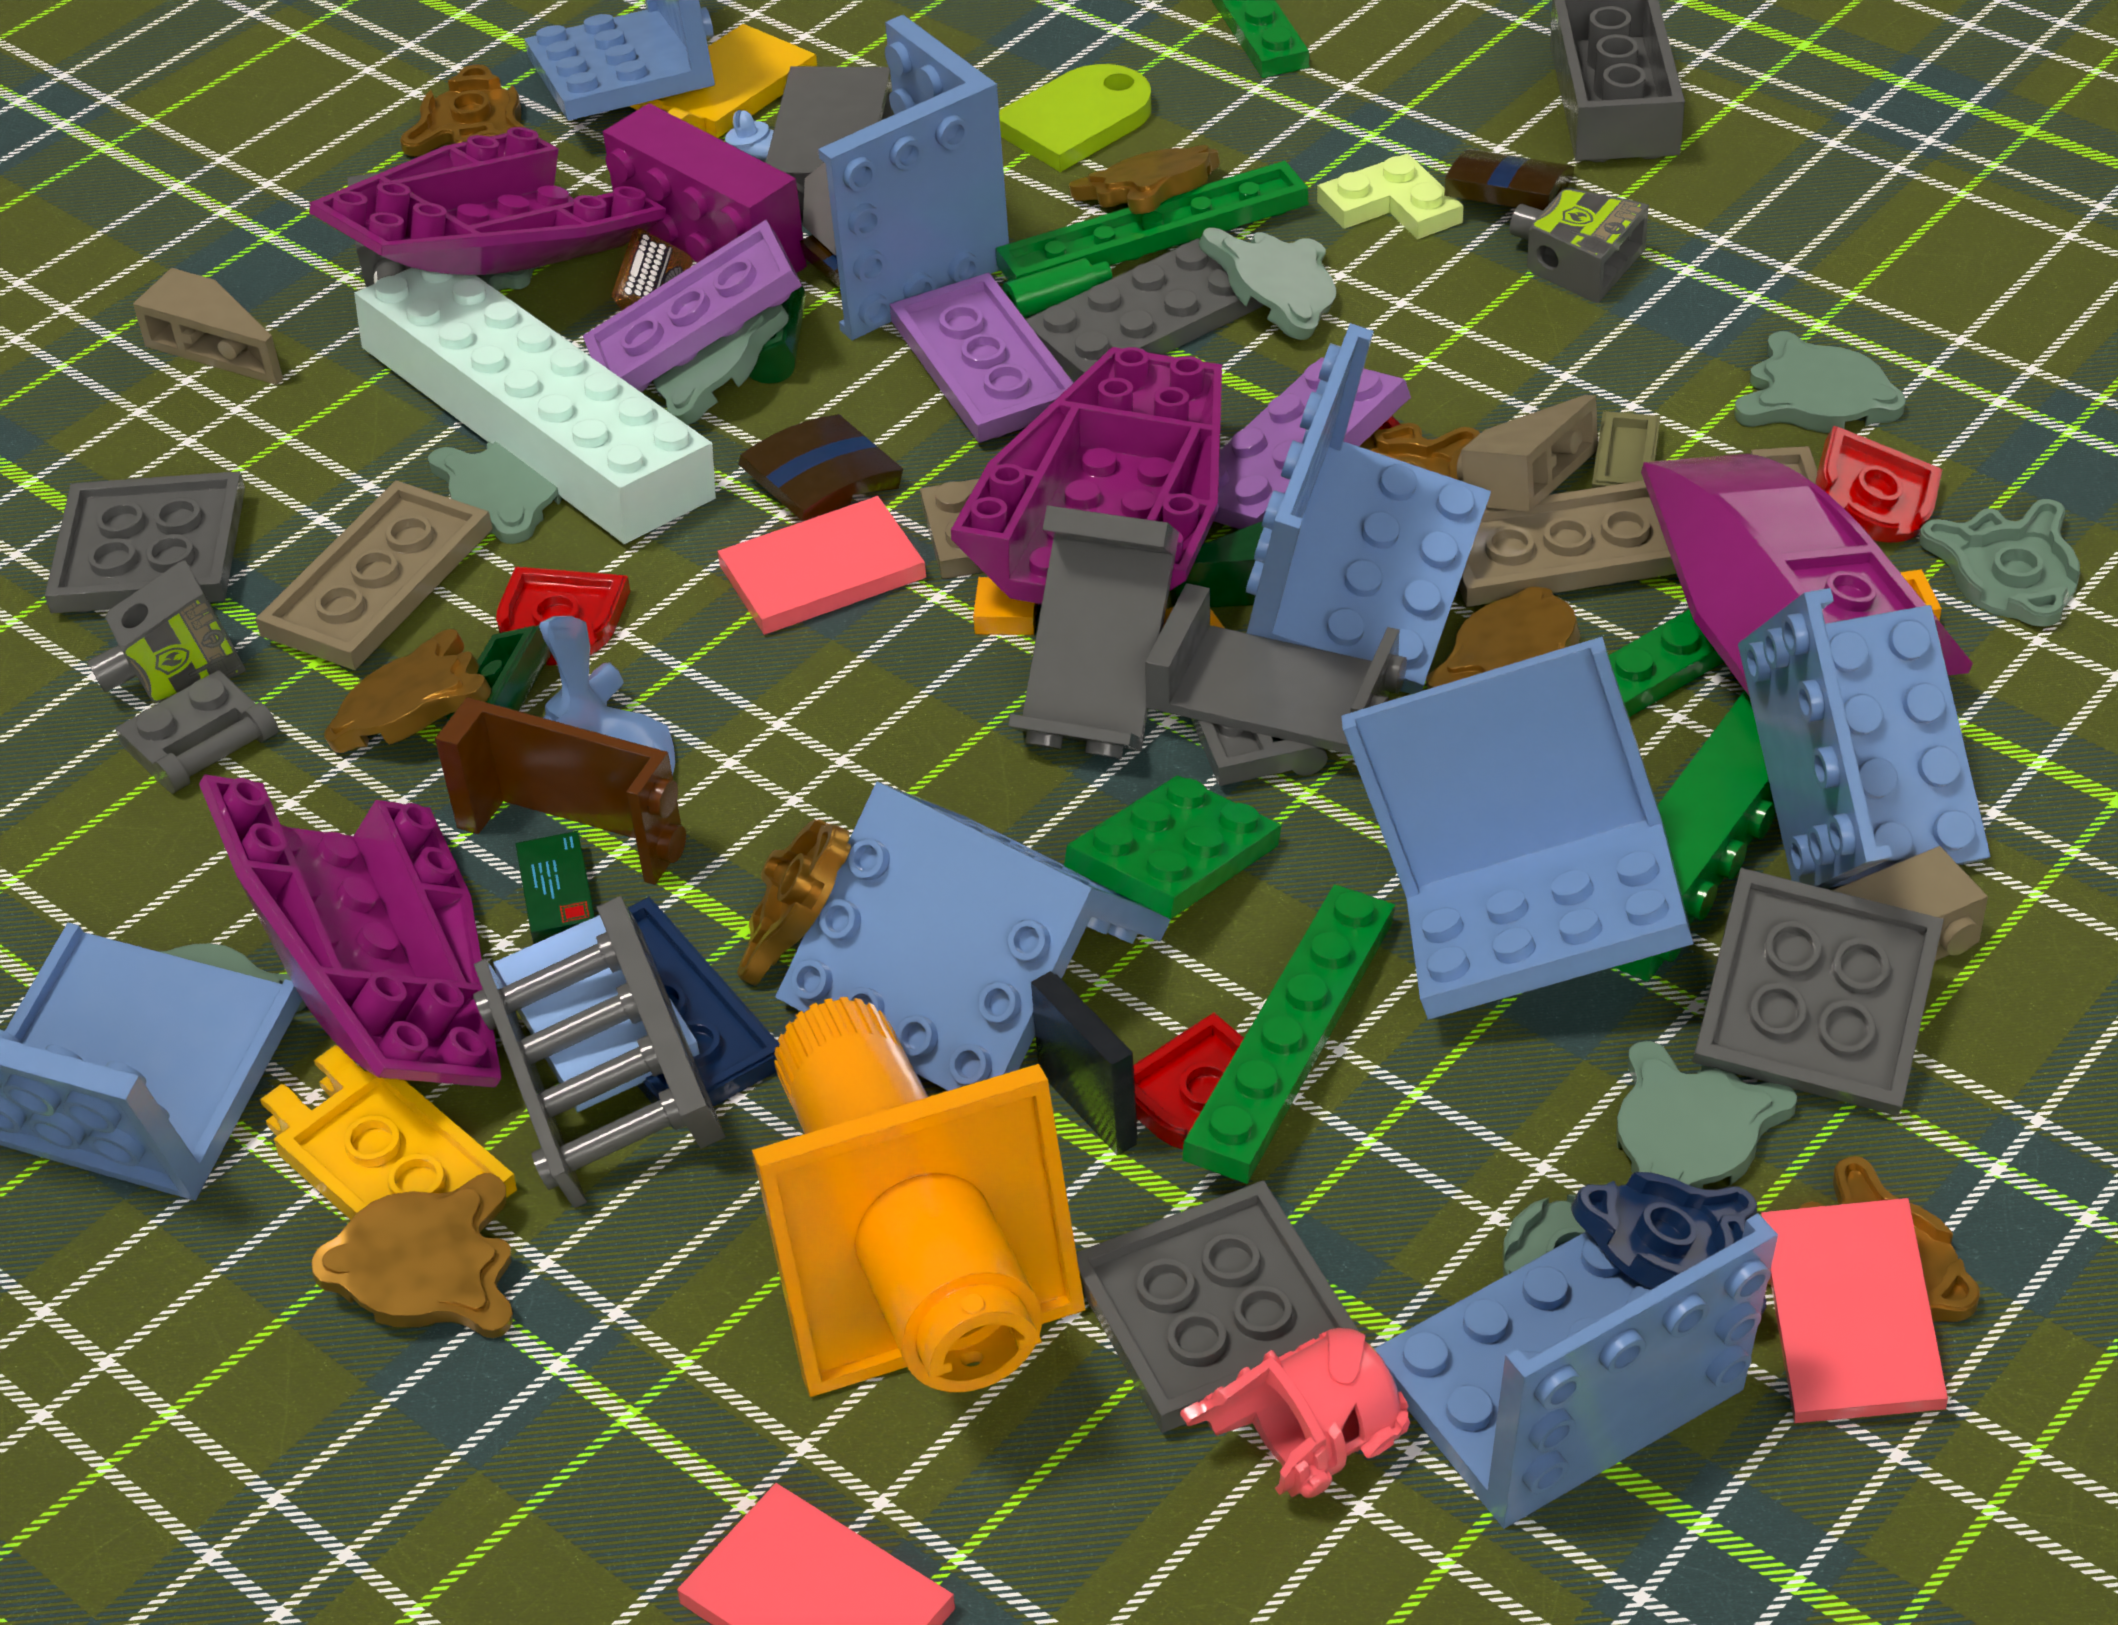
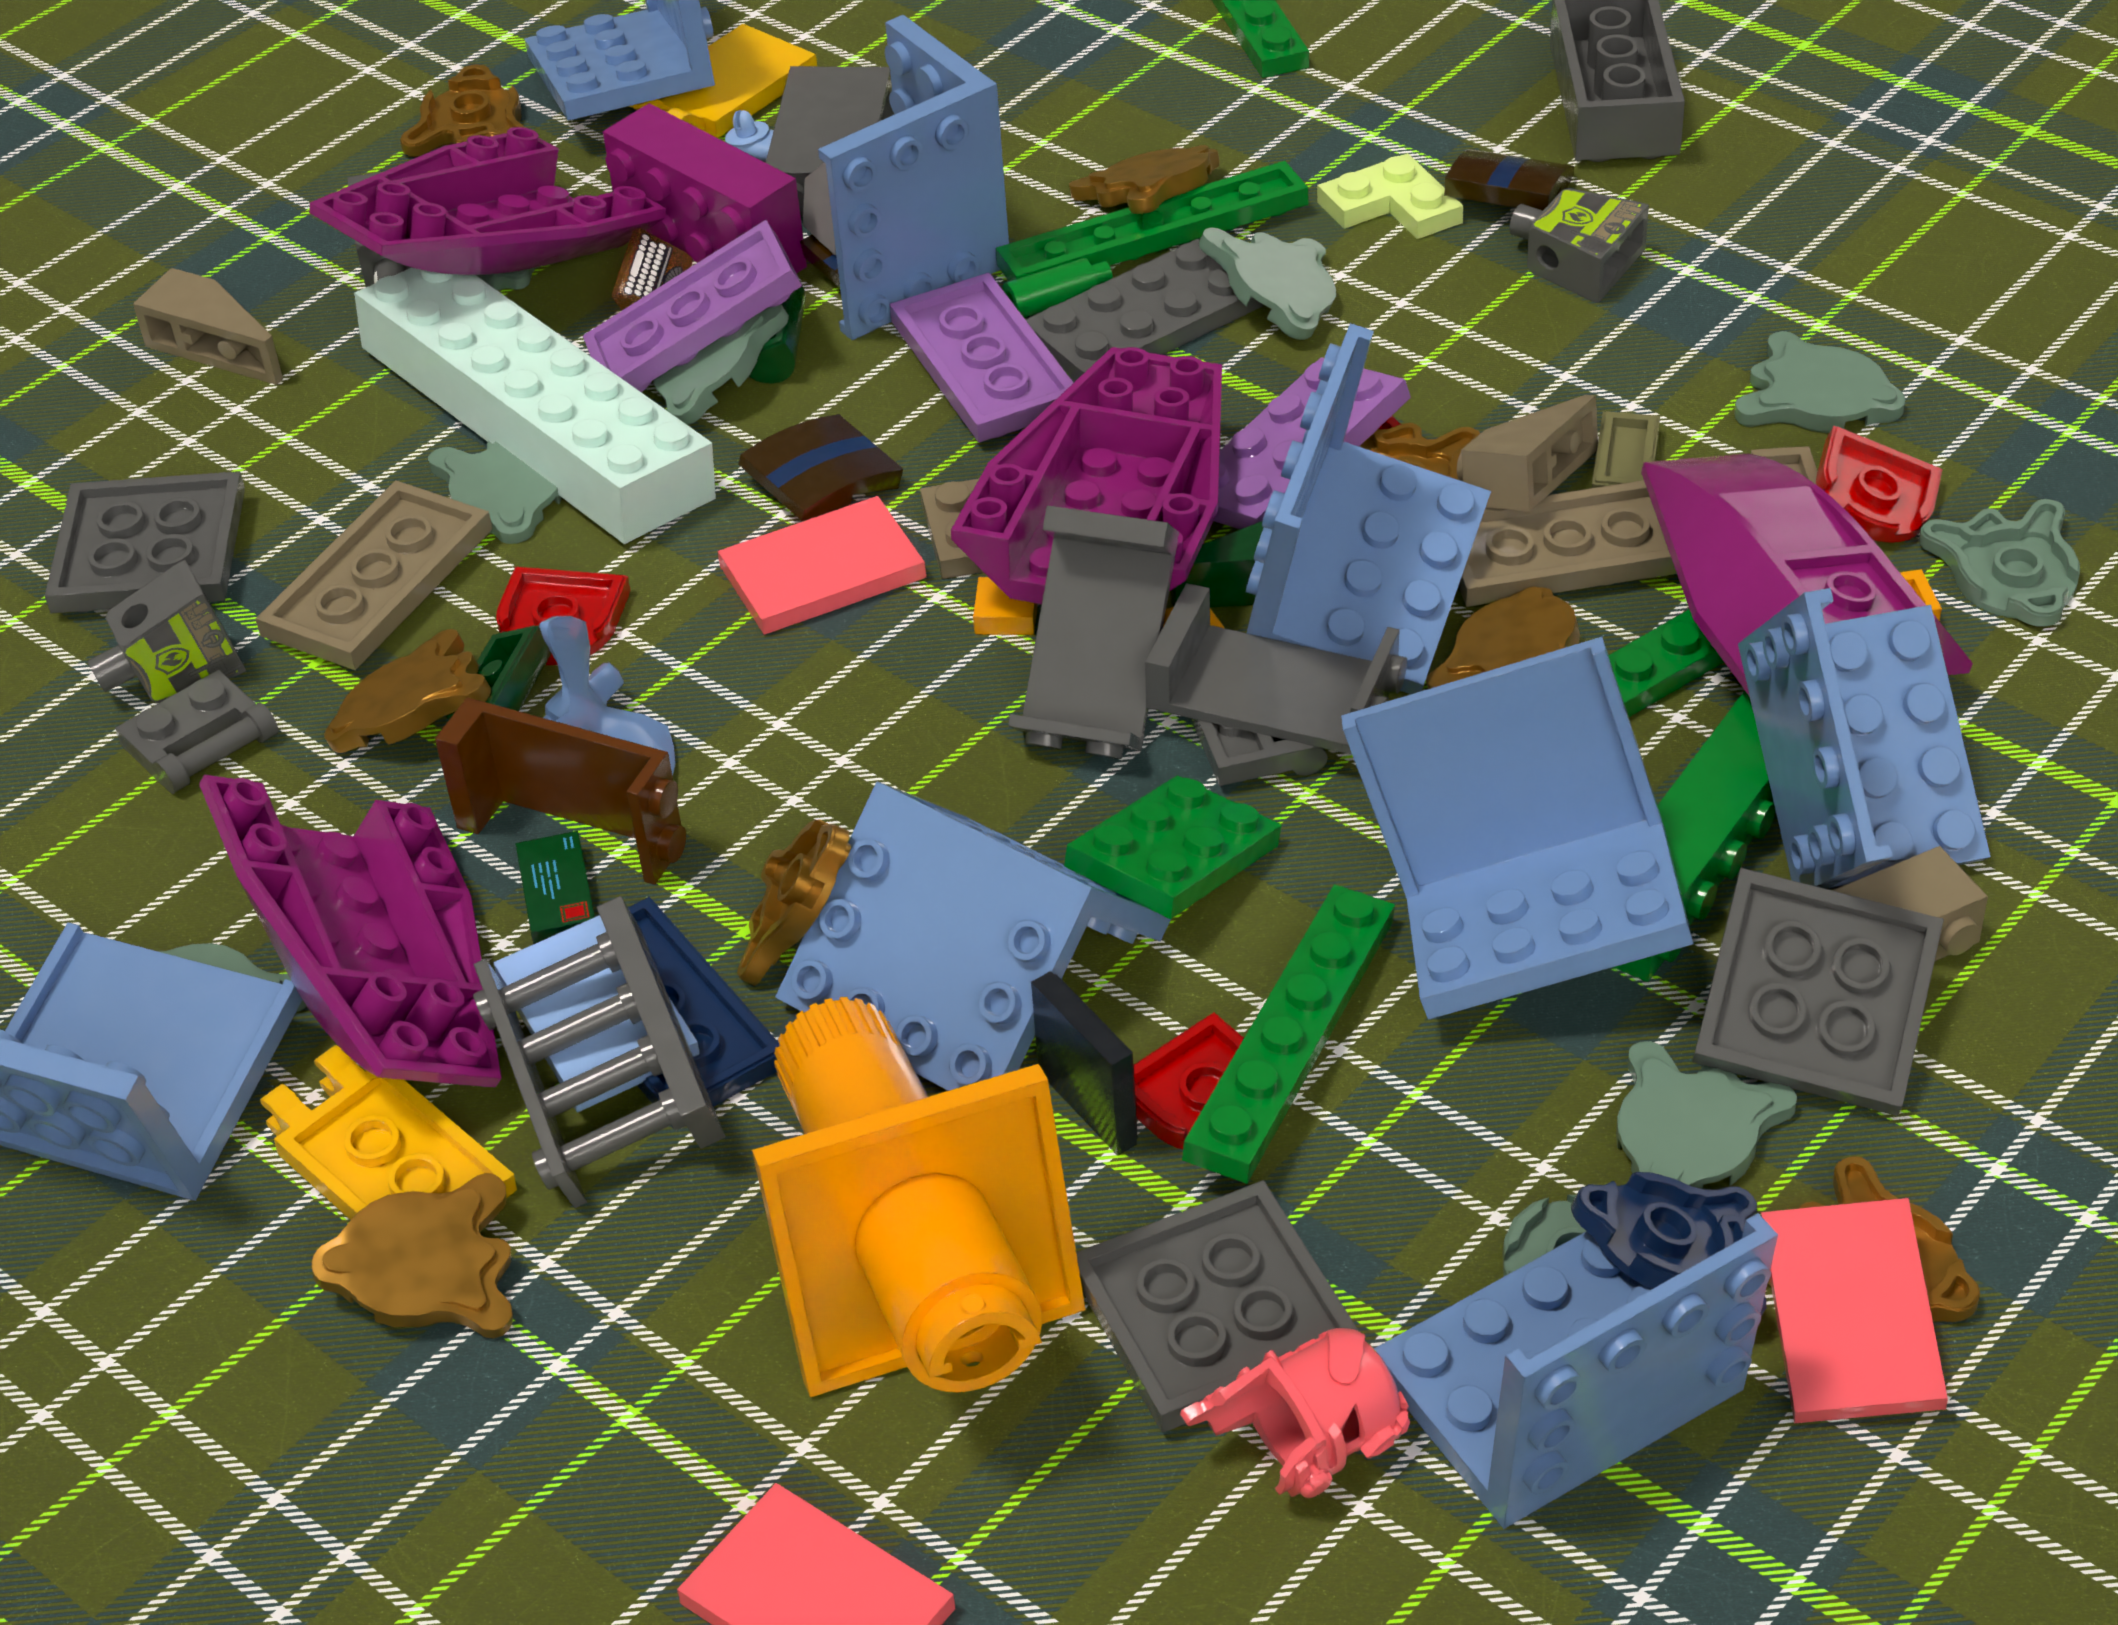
(1077, 114): lime tile -> none

